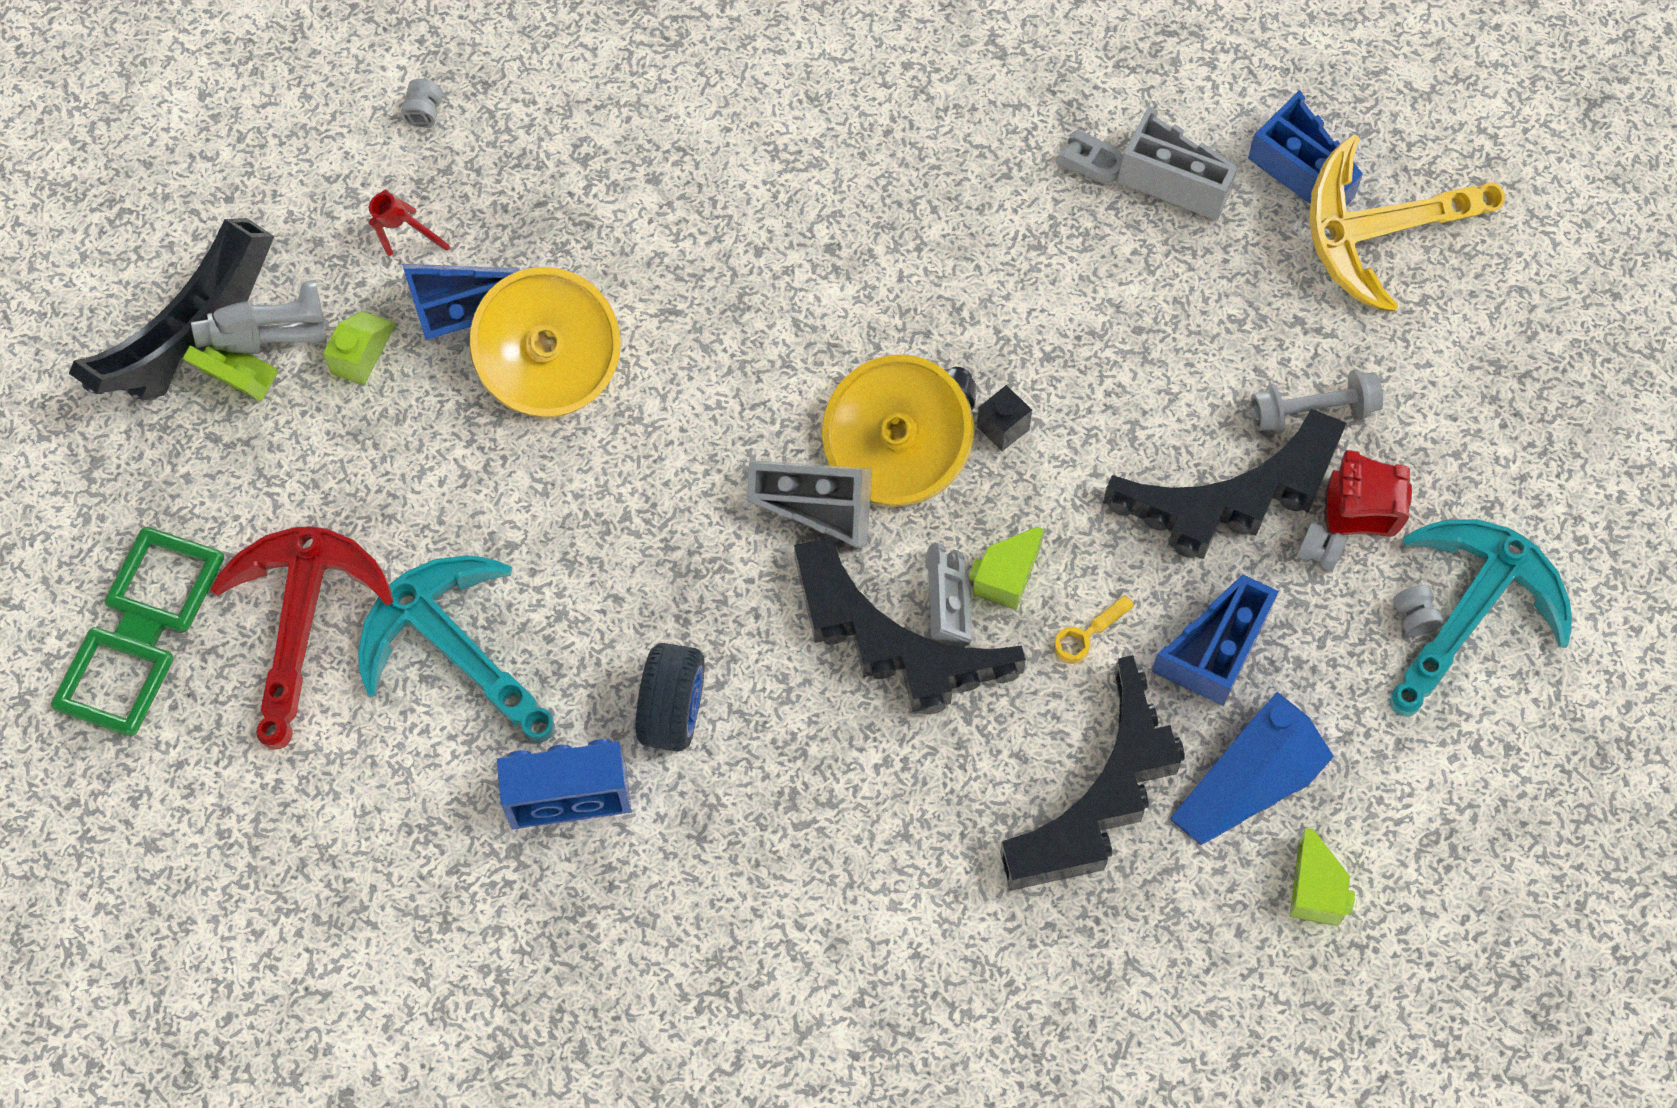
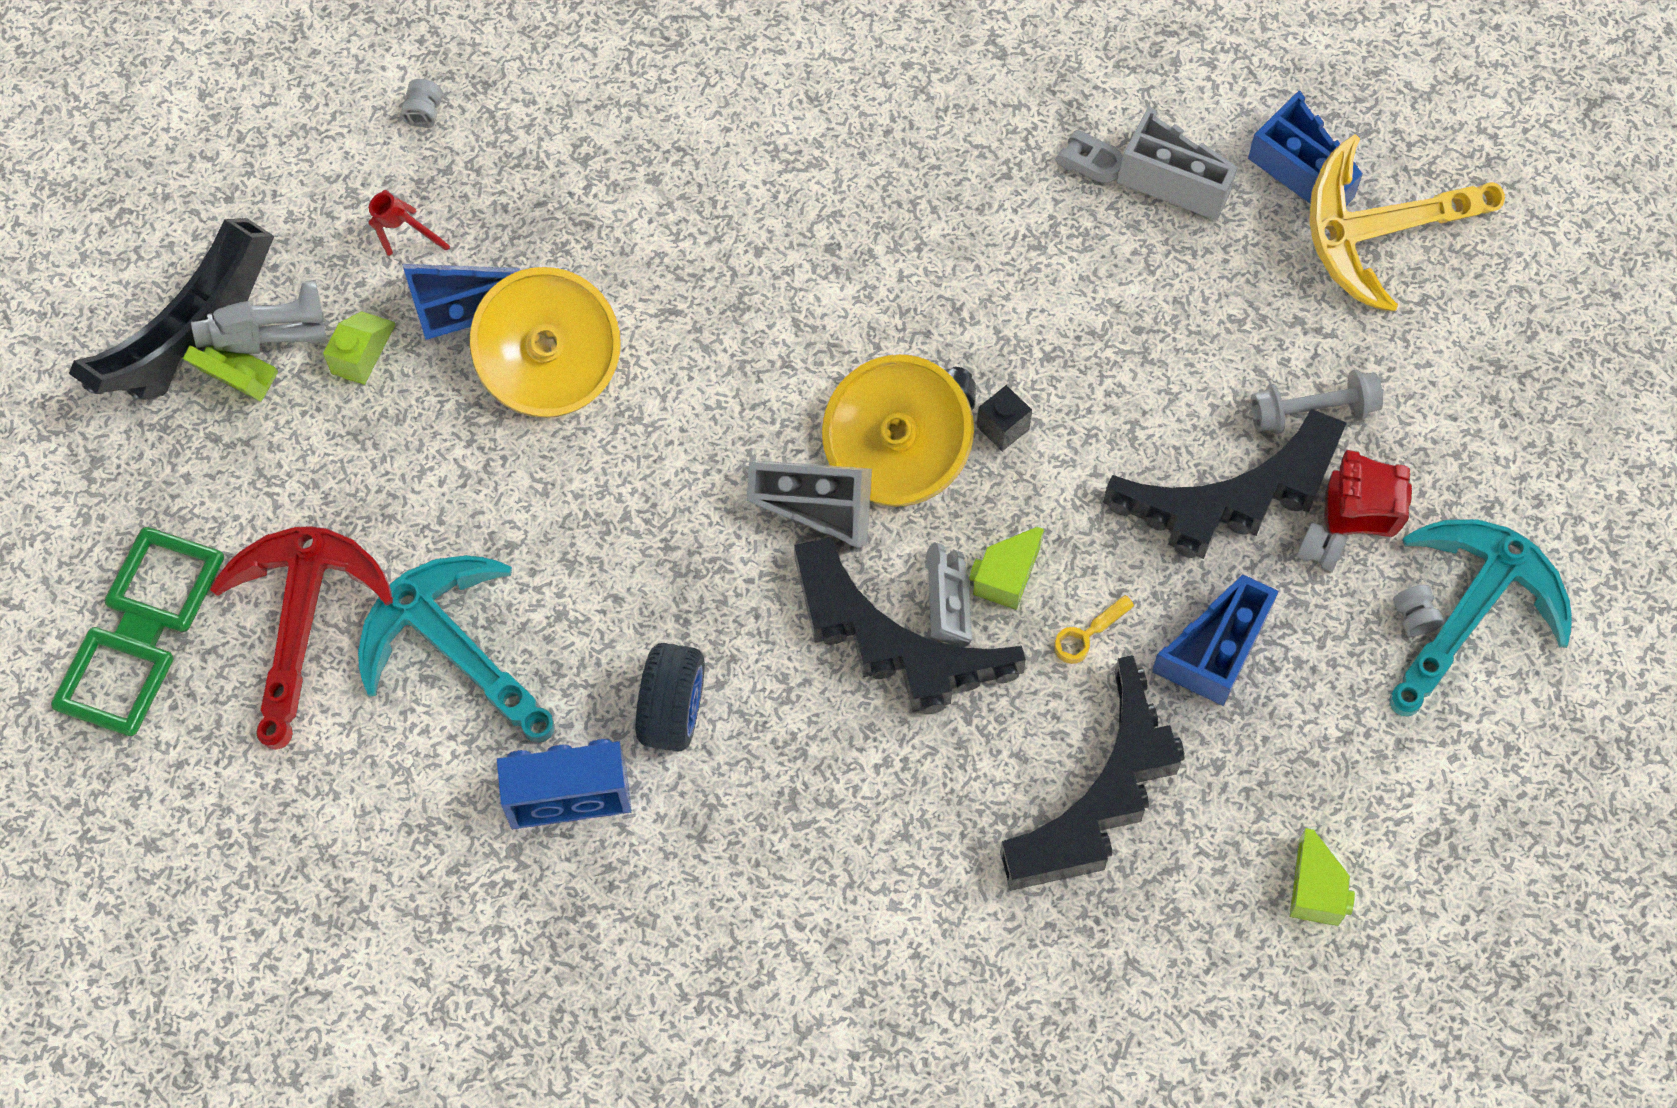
(1263, 765): blue wedge -> none

